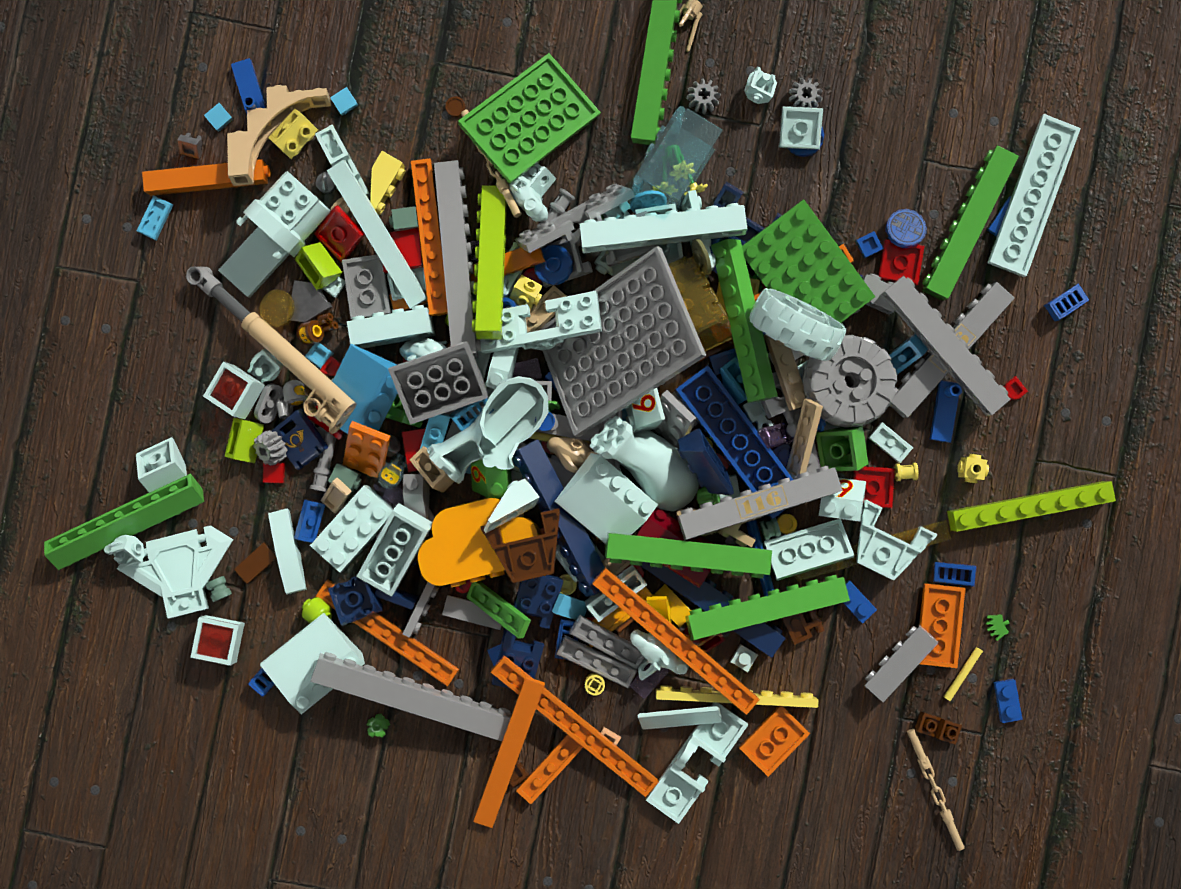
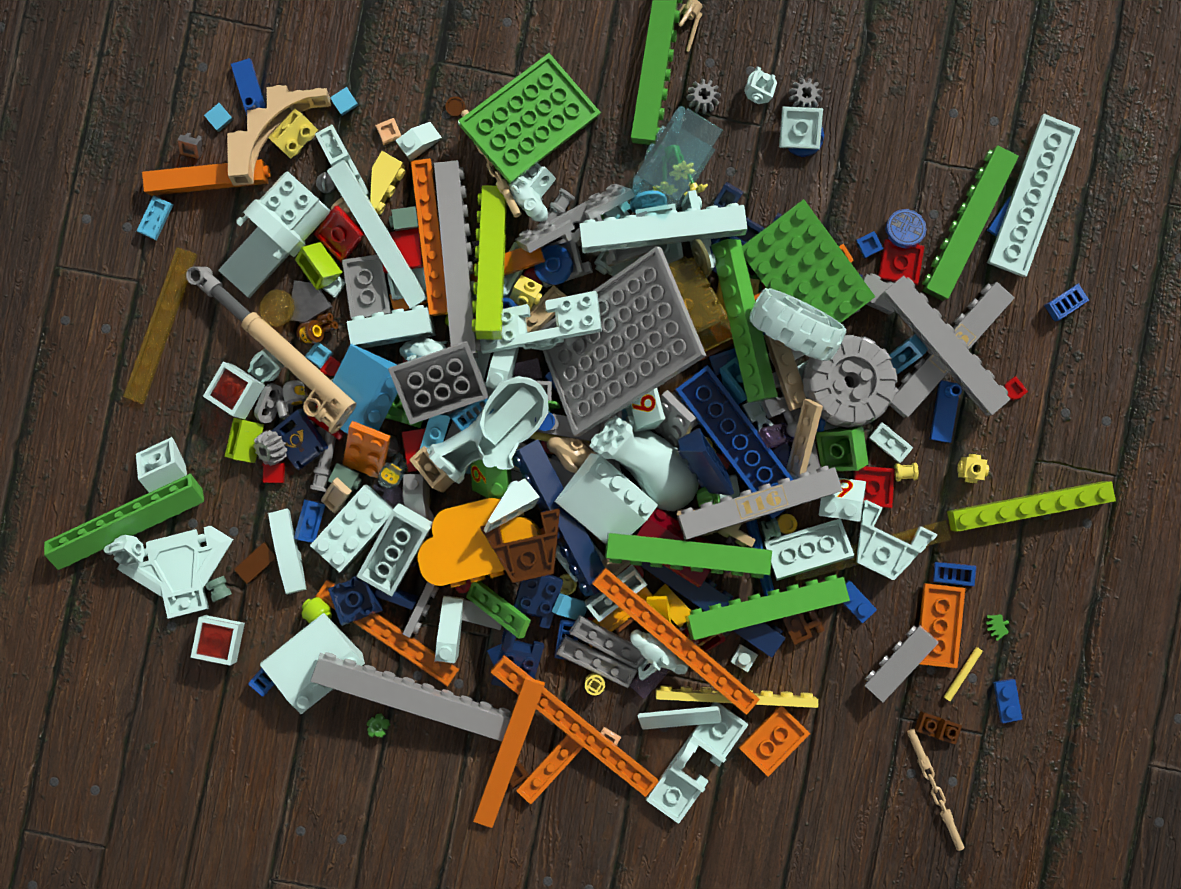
(159, 326): none -> clear yellow tile
(388, 131): none -> light nougat tile
(418, 140): none -> light aqua slope
(449, 630): none -> light aqua slope

